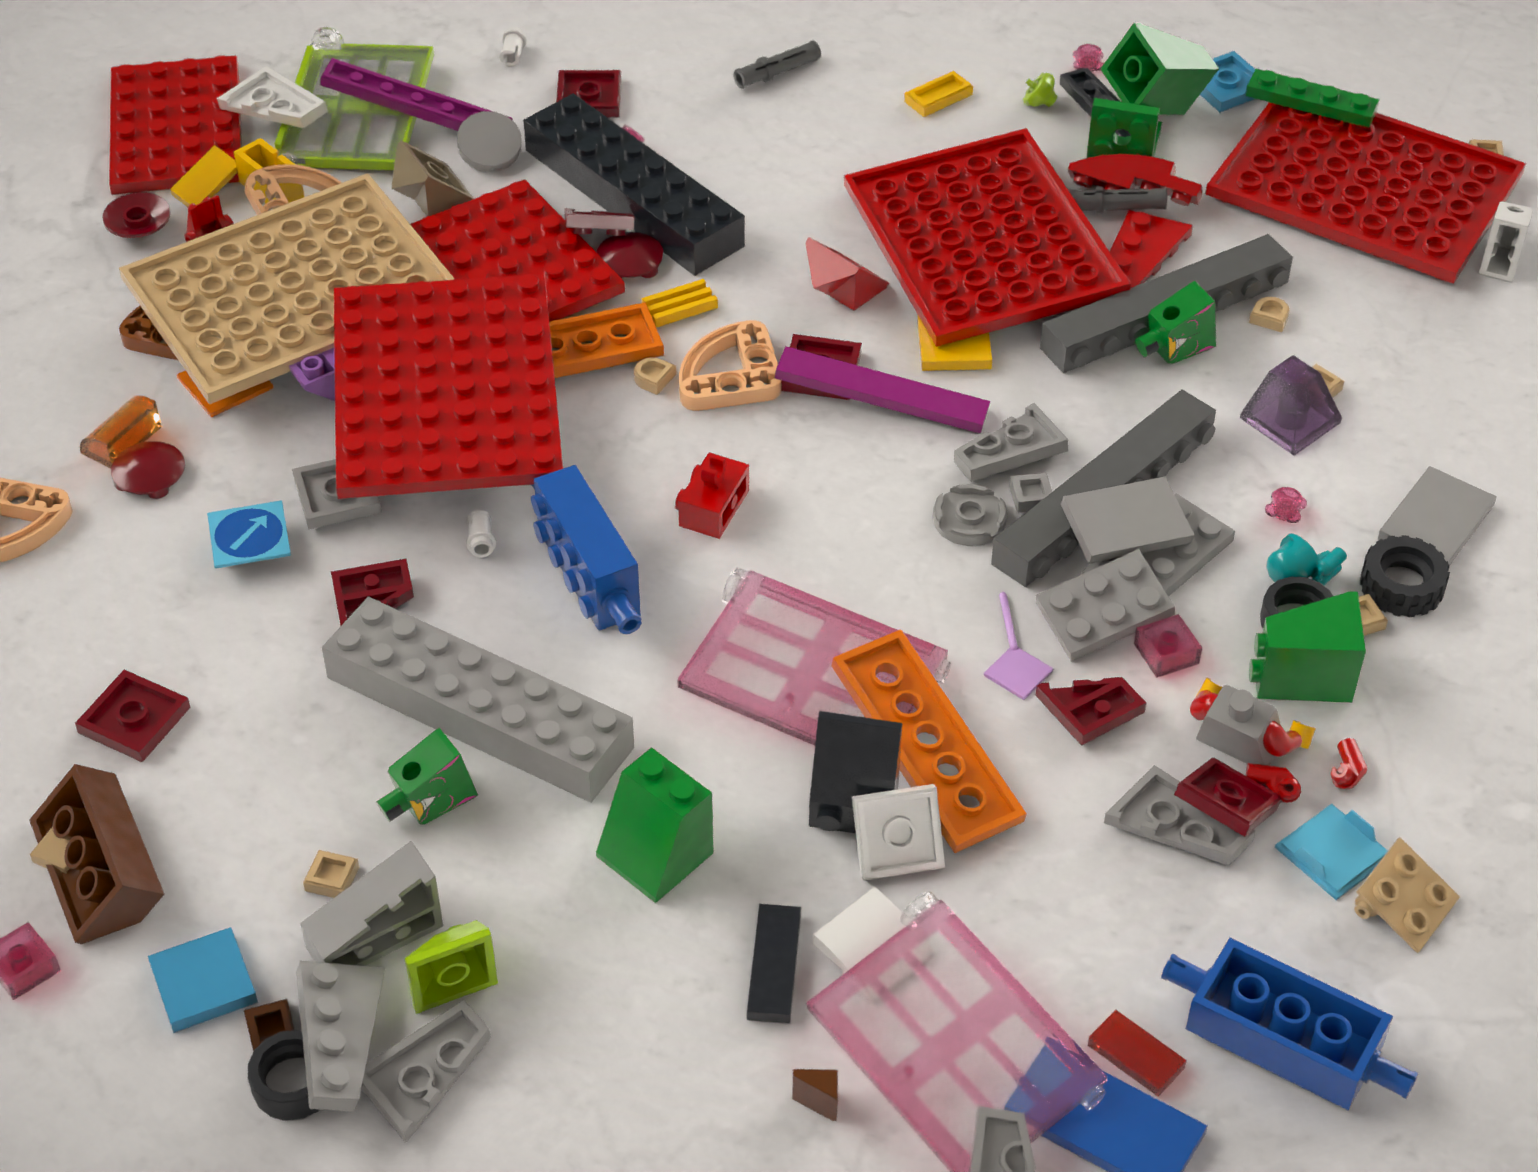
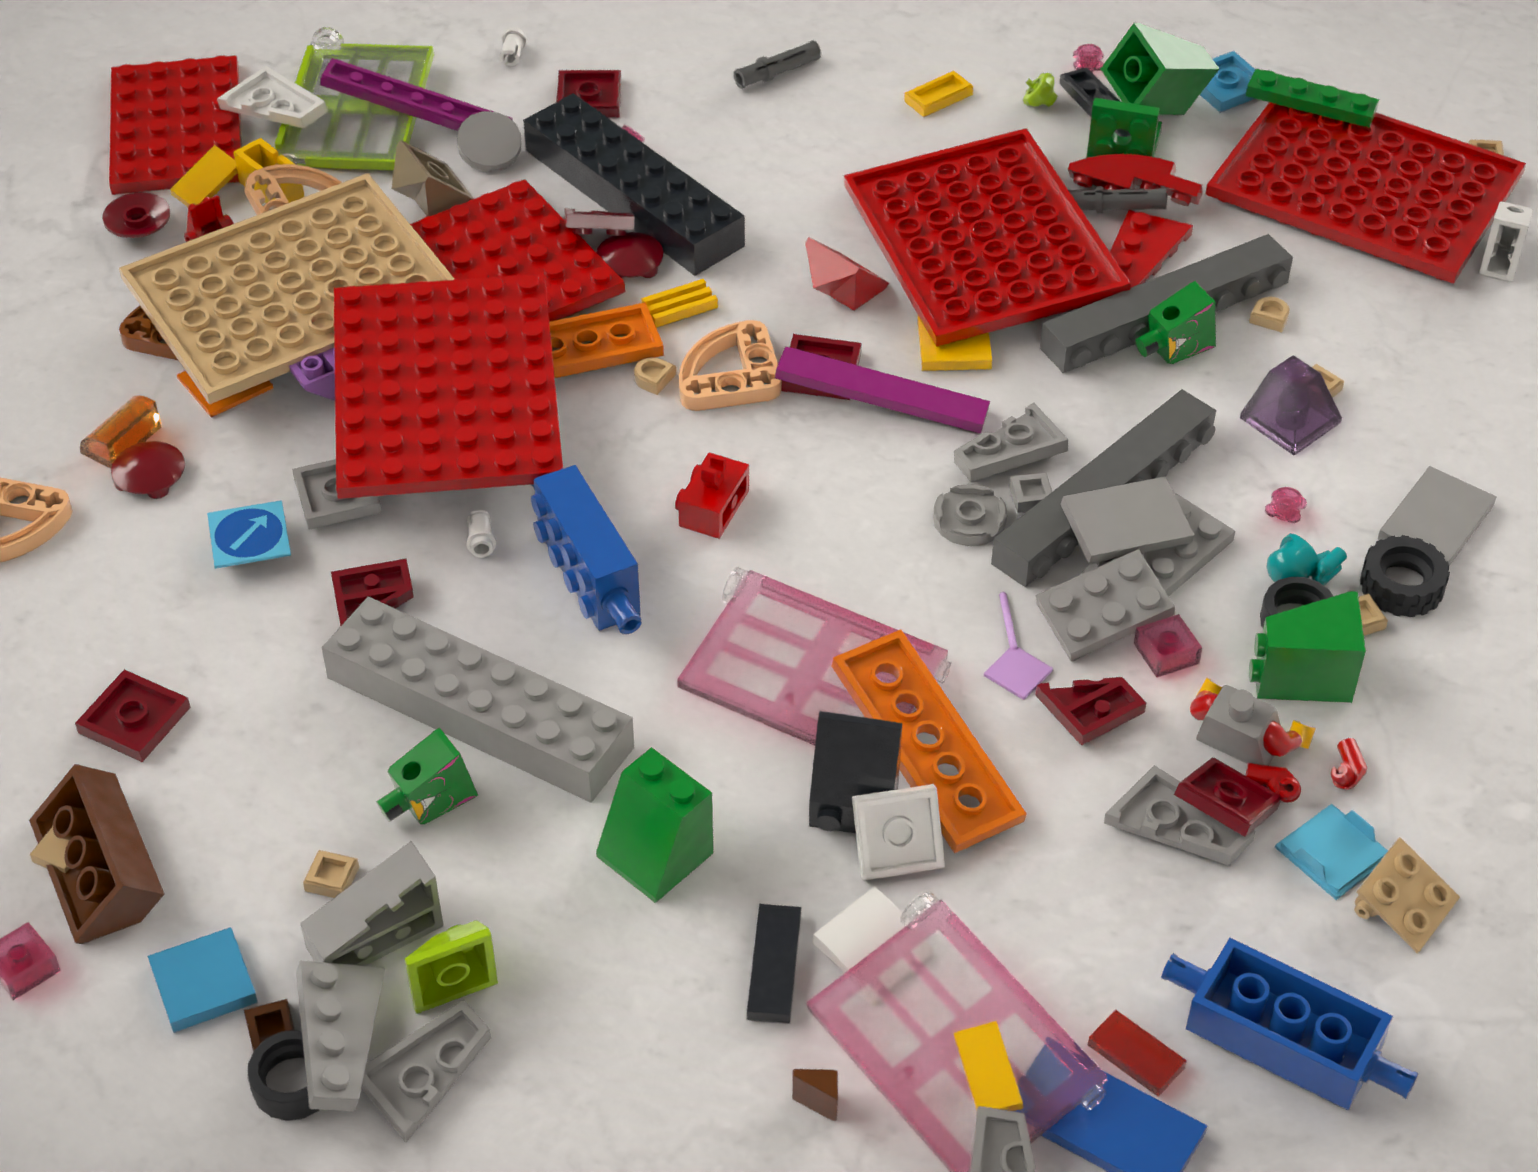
(988, 1067): none -> yellow tile

